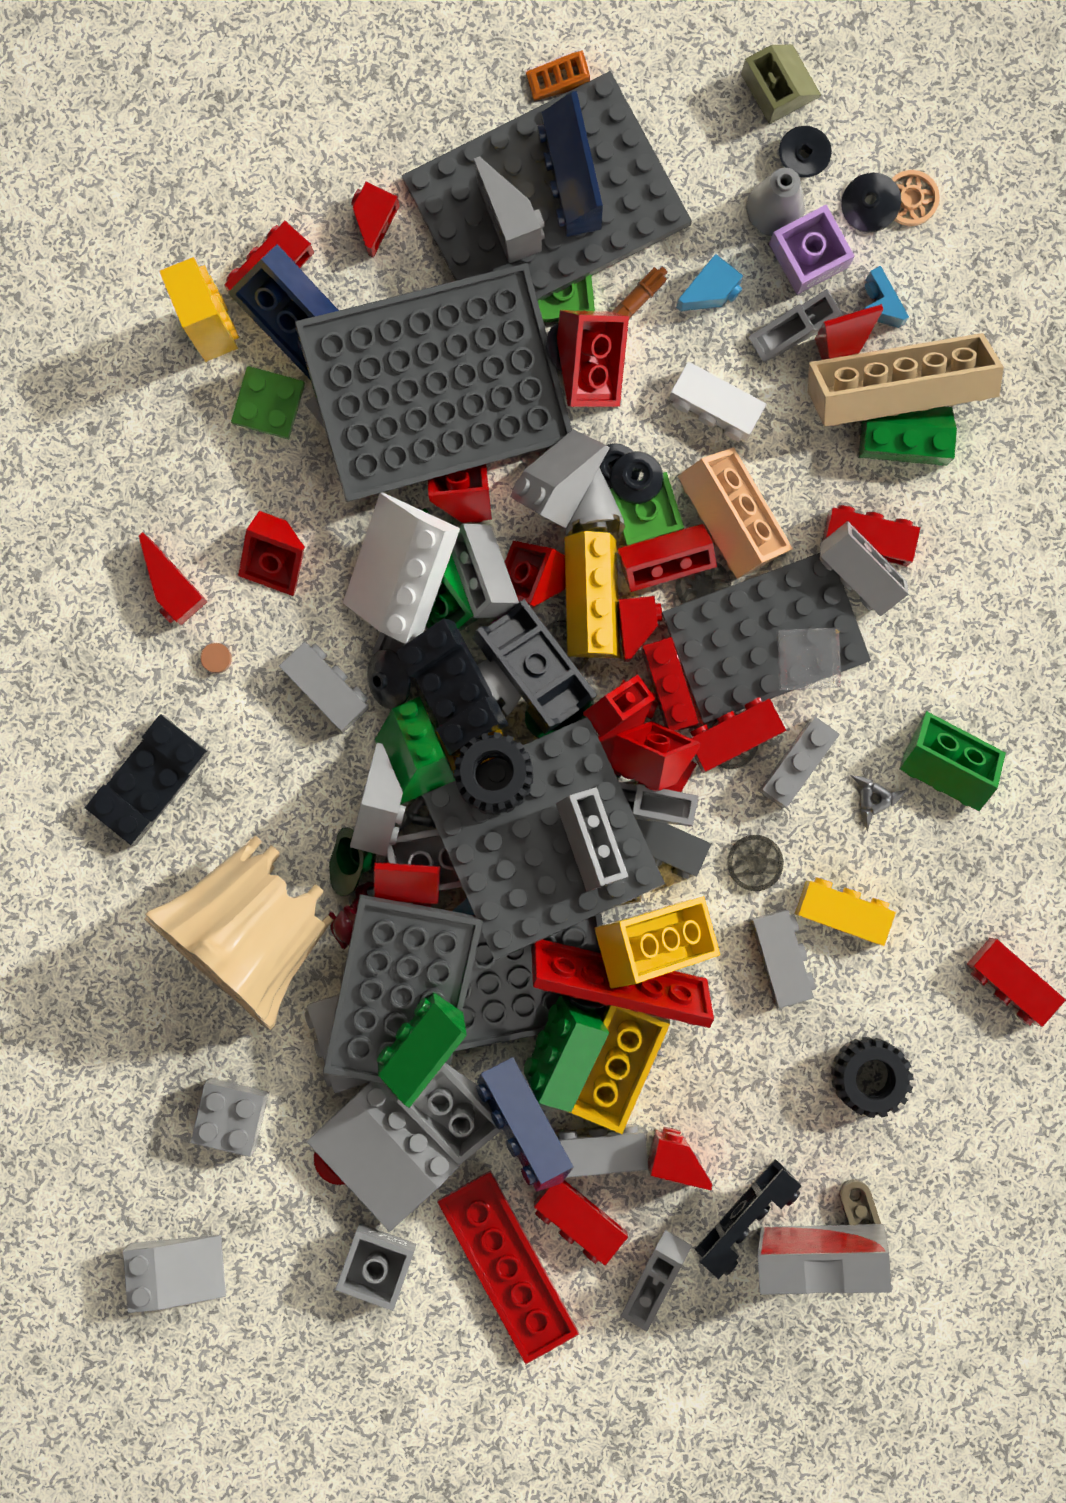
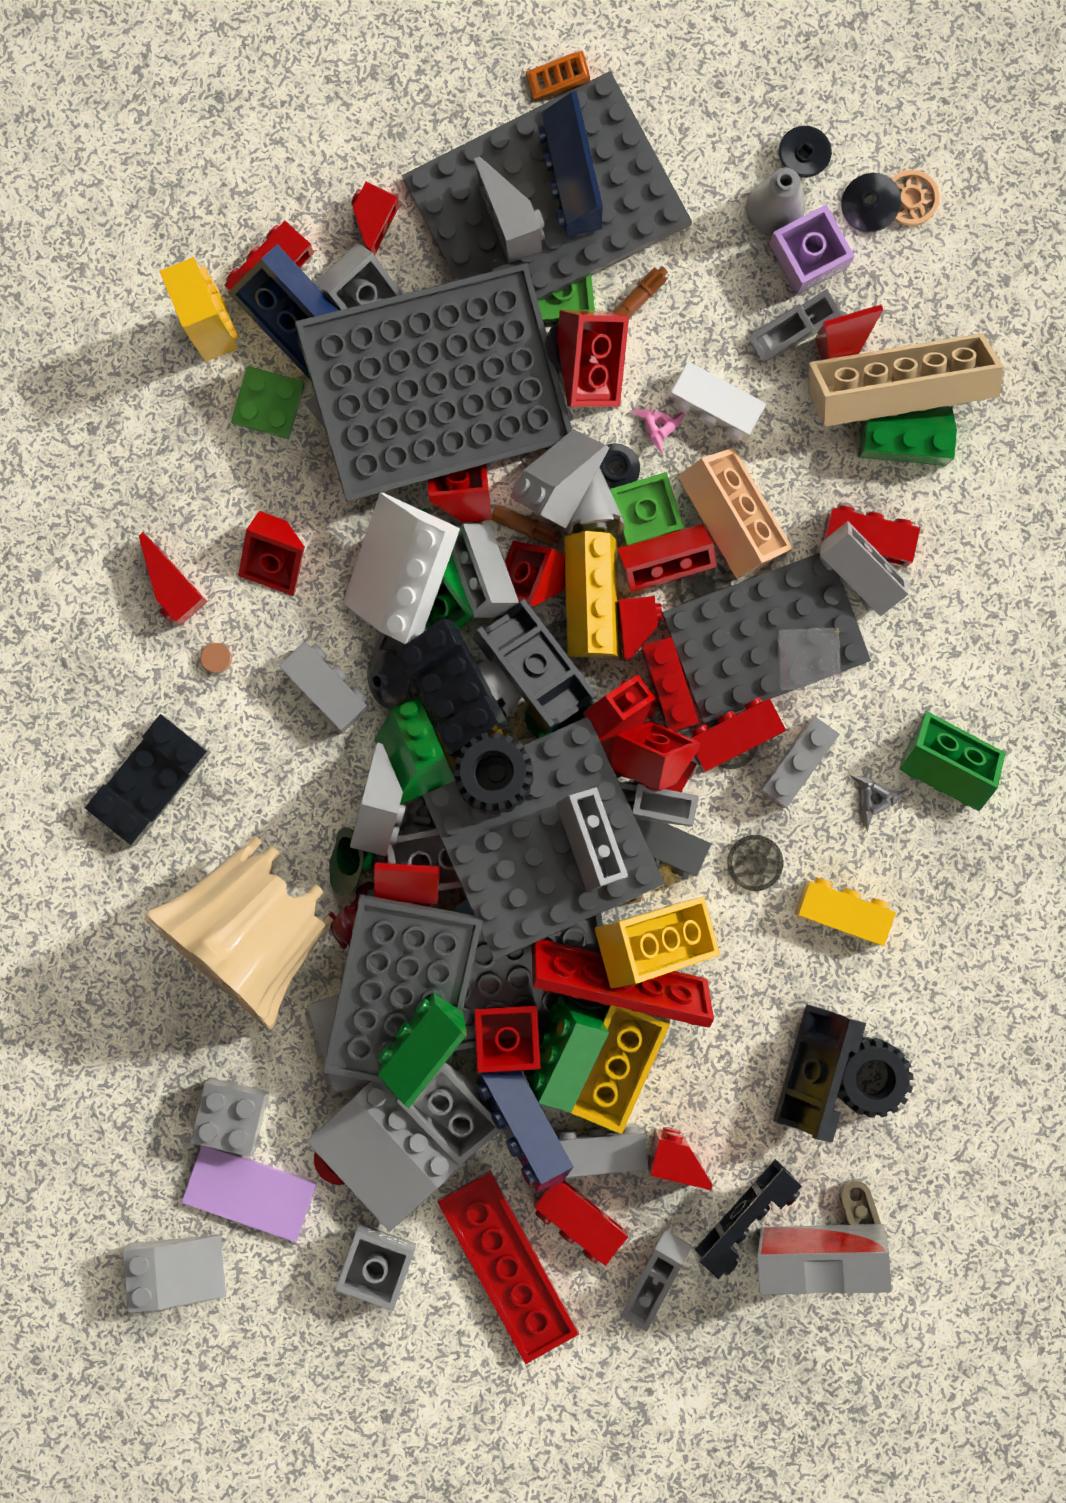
(249, 1192): none -> lavender tile
(357, 280): none -> light grey slope
(507, 1039): none -> red slope
(525, 525): none -> dark orange piece
(634, 490): black piece -> none
(658, 434): none -> bright pink piece
(712, 287): dark azure slope -> none
(779, 81): olive slope -> none
(783, 958): light grey brick -> none
(817, 1072): none -> black piece
(880, 288): dark azure slope -> none
(1015, 983): red brick -> none

